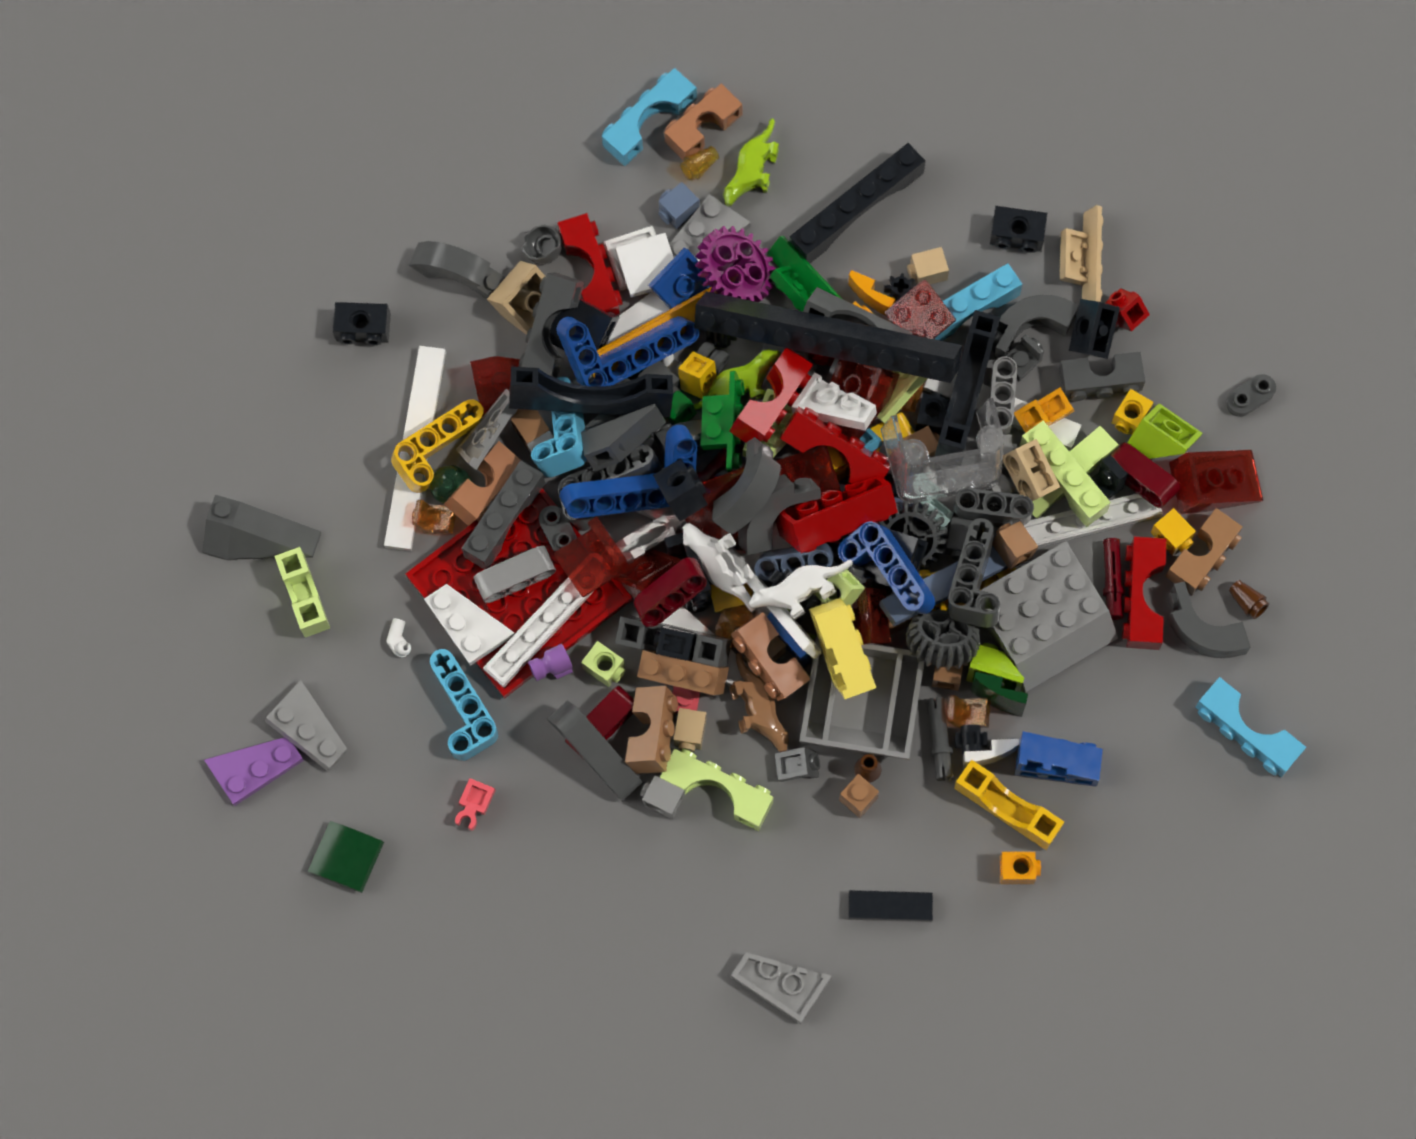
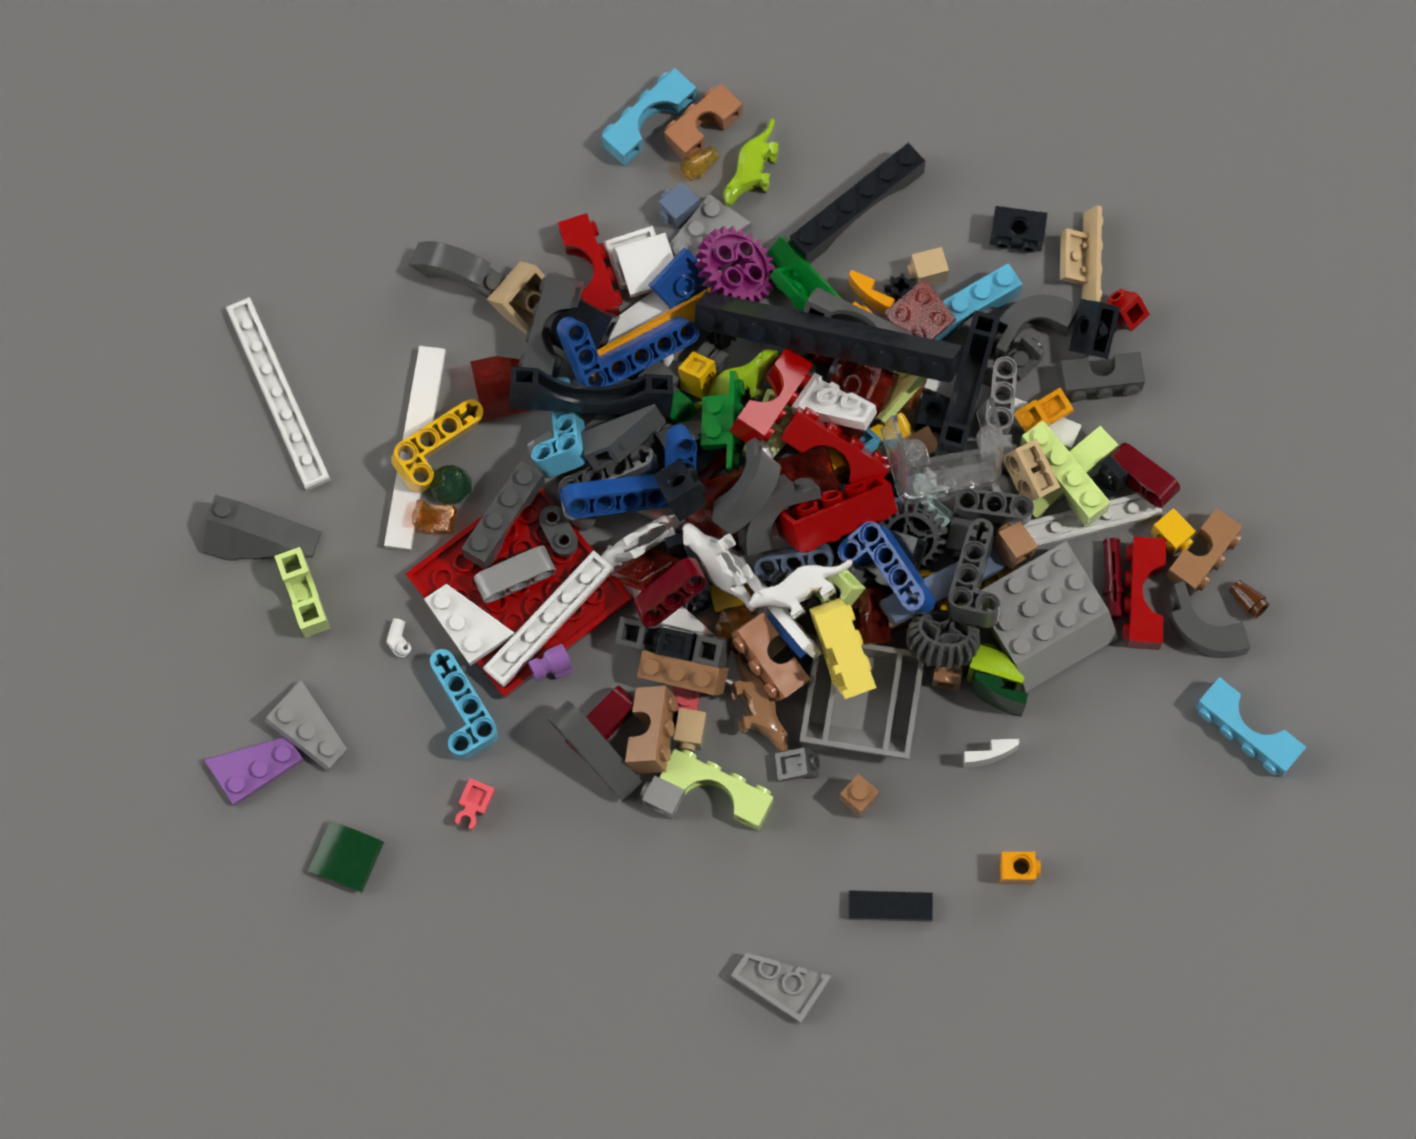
(278, 394): none -> white tile
(350, 314): black brick -> none
(471, 501): nougat arch -> none
(487, 430): light grey wing -> none
(528, 425): medium nougat brick -> none
(542, 244): dark grey hair -> none
(591, 559): clear red bracket -> none
(596, 656): yellowish green brick -> none
(869, 774): reddish brown cone -> none
(941, 749): dark grey pin -> none
(968, 711): clear orange bracket -> none
(970, 738): black gear -> none
(1026, 818): yellow arch -> none
(1058, 760): blue wedge -> none
(1132, 402): yellow brick -> none
(1163, 434): lime slope -> none
(1216, 480): clear red slope -> none
(1252, 394): dark grey plate -> none

